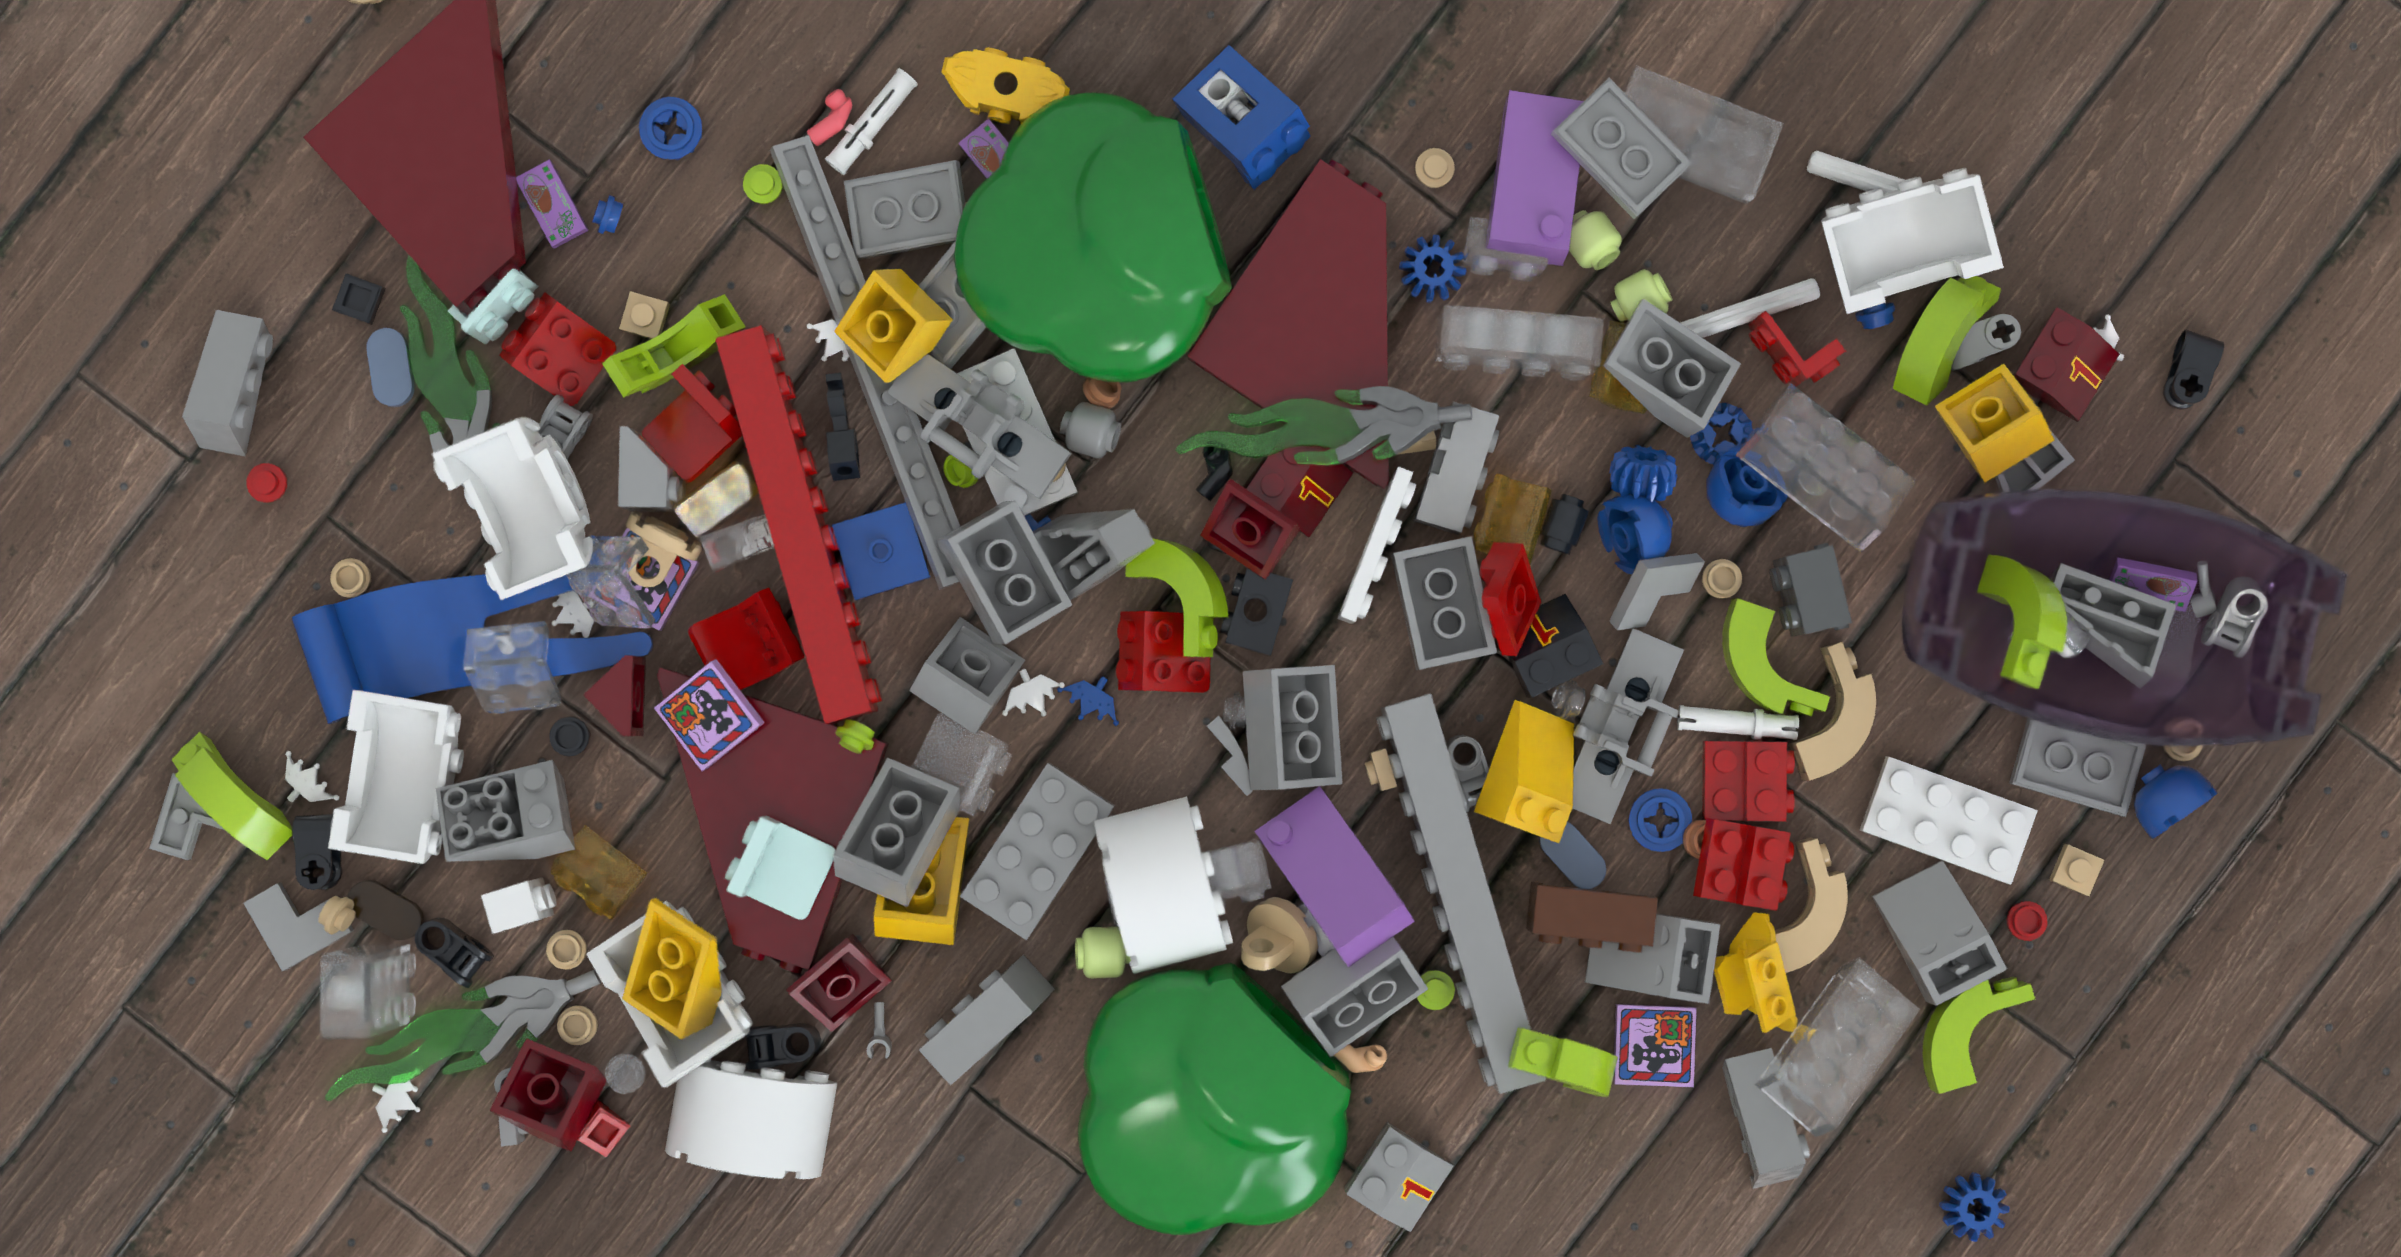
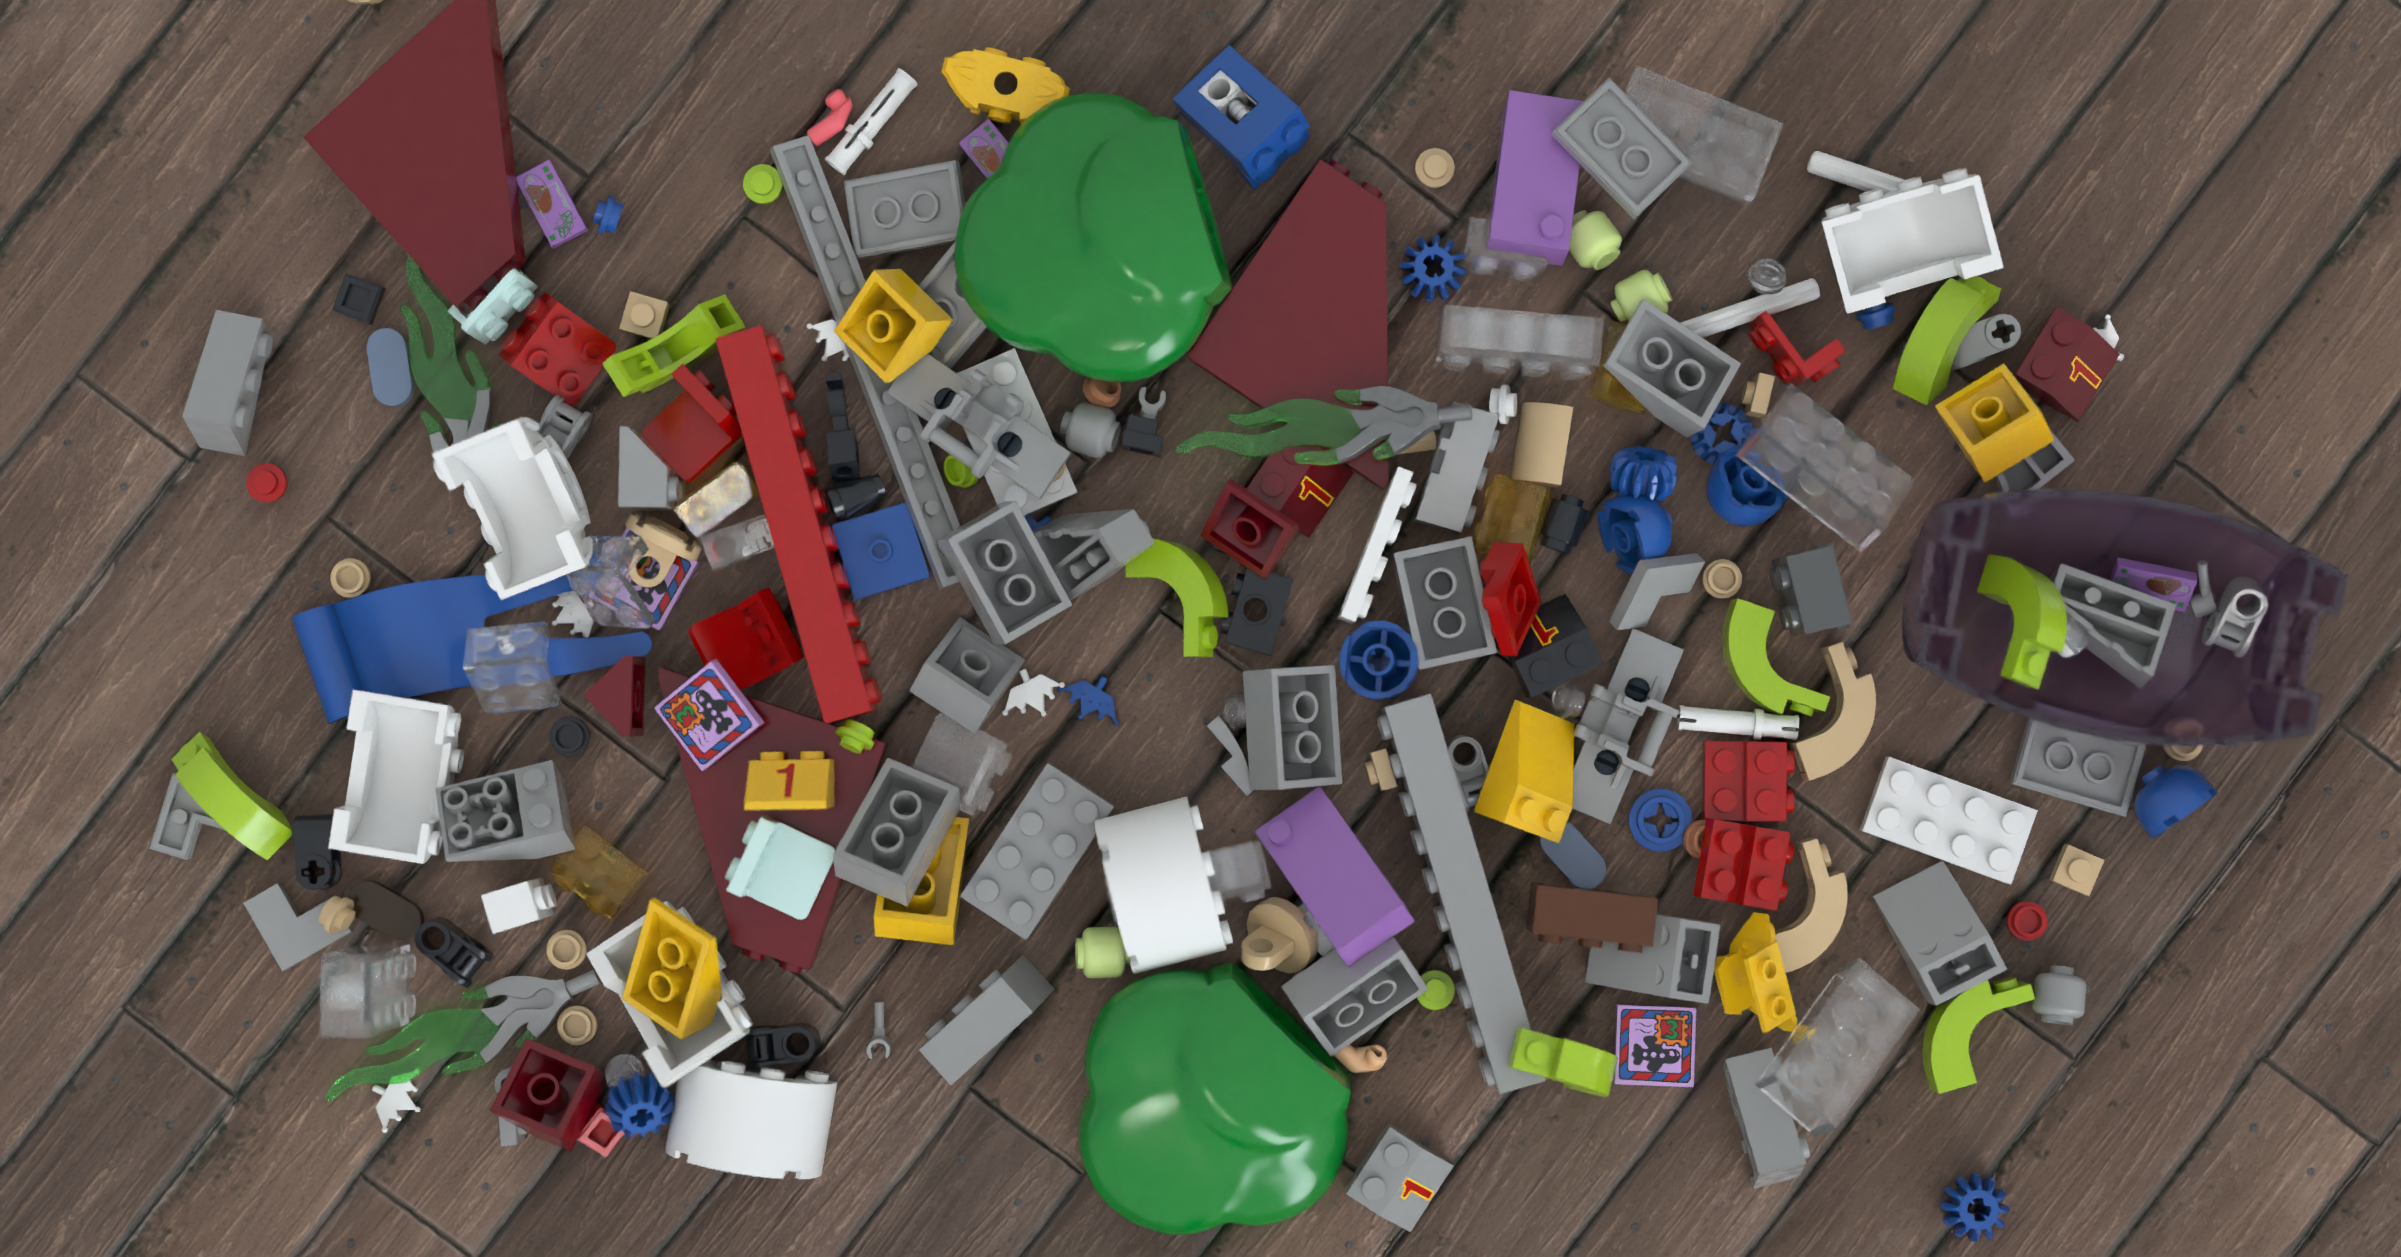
(305, 782): white piece -> none
(639, 1105): none -> blue gear
(661, 113): blue gear -> none
(790, 783): none -> yellow slope
(839, 983): dark red slope -> none
(853, 495): none -> black cone
(1142, 430): none -> black piece
(1154, 655): red bracket -> none
(1219, 471): black arm -> none
(1379, 660): none -> blue cylinder
(1503, 403): none -> white plate
(1542, 443): none -> tan brick
(1757, 394): none -> tan plate
(1766, 276): none -> clear plate
(2059, 995): none -> light grey head
(2195, 363): black piece -> none

